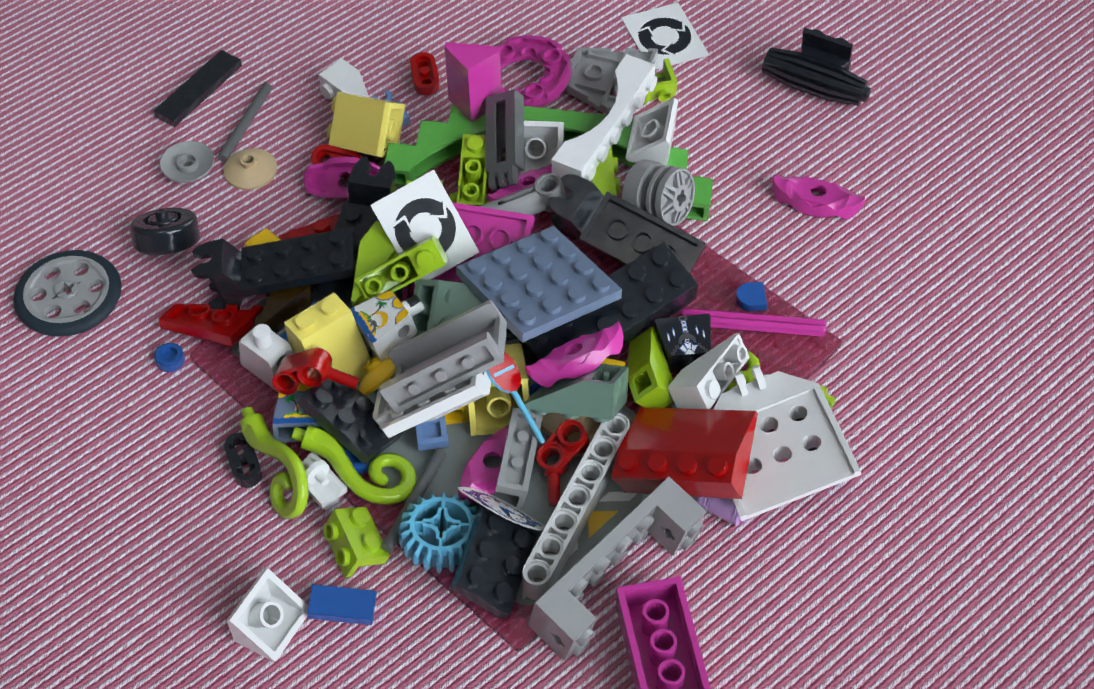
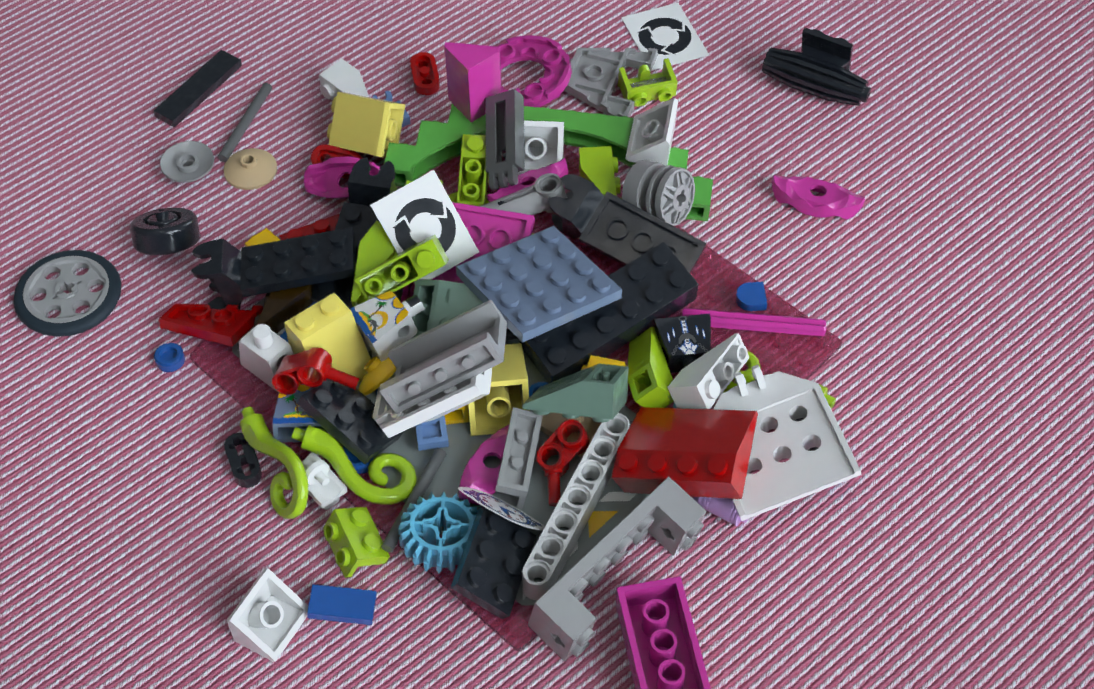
(508, 379): piece -> none
(577, 356): dark pink piece -> none
(584, 153): white arch -> none

